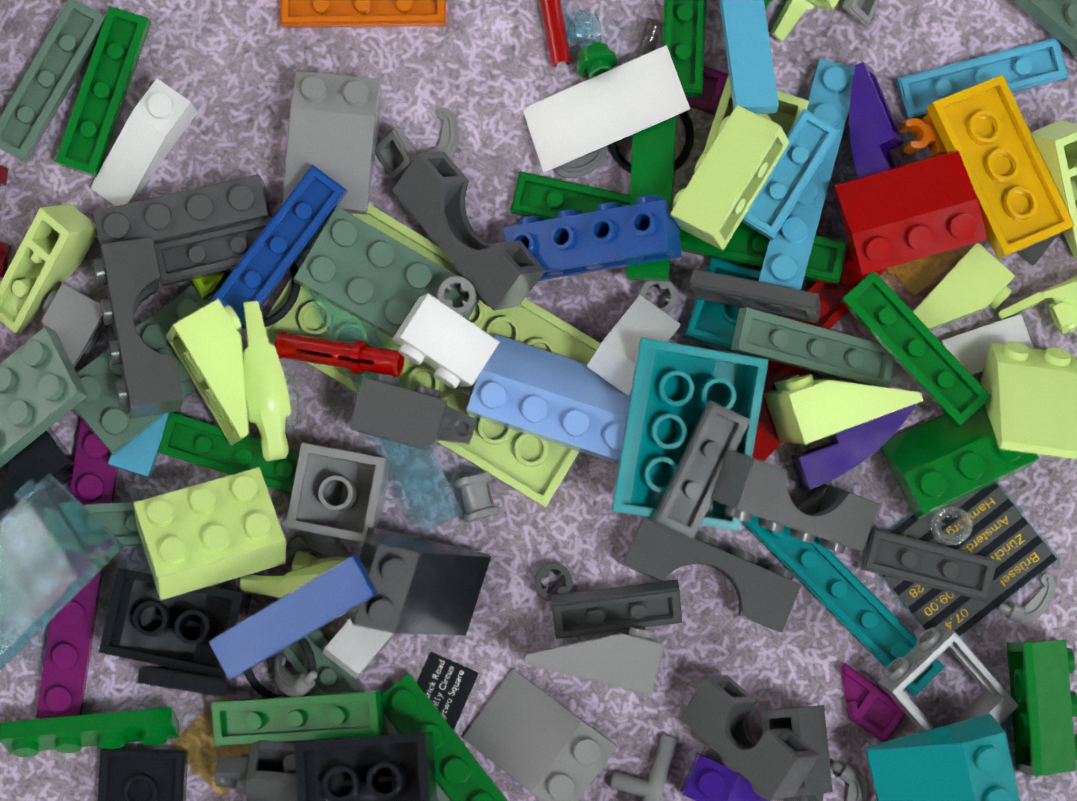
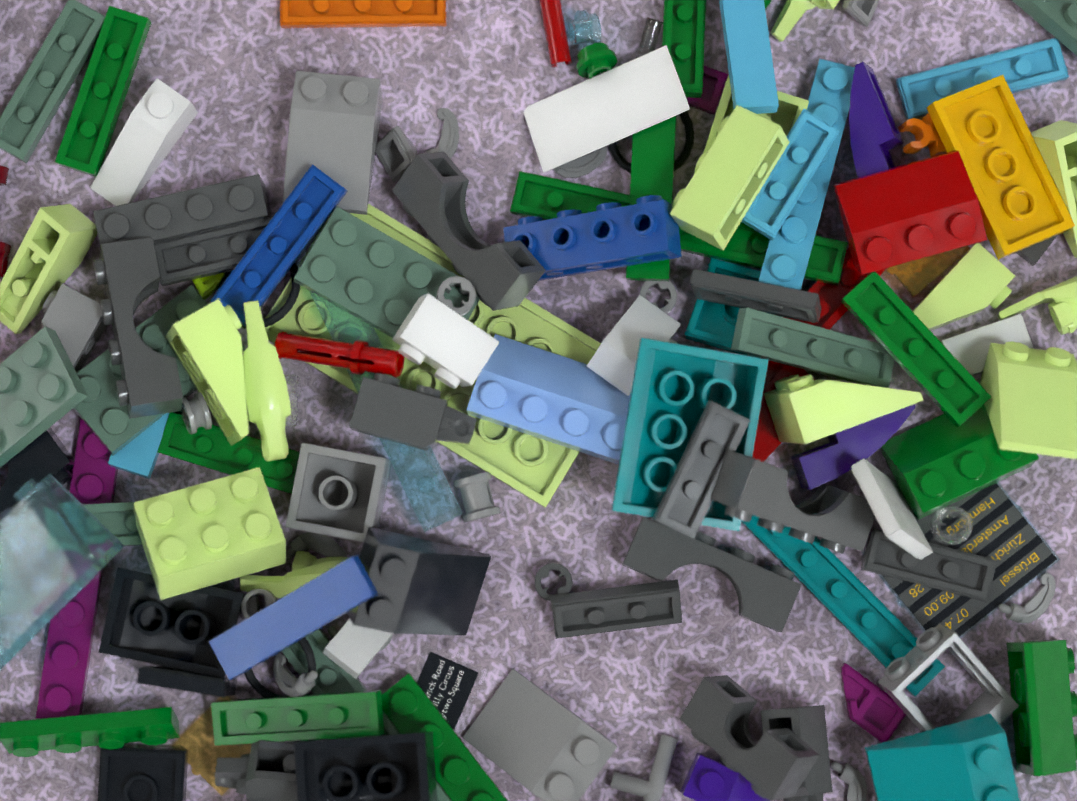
(196, 413): none -> light grey bush
(250, 603): none -> light grey hinge
(613, 660): light grey slope -> none
(891, 509): none -> white tile

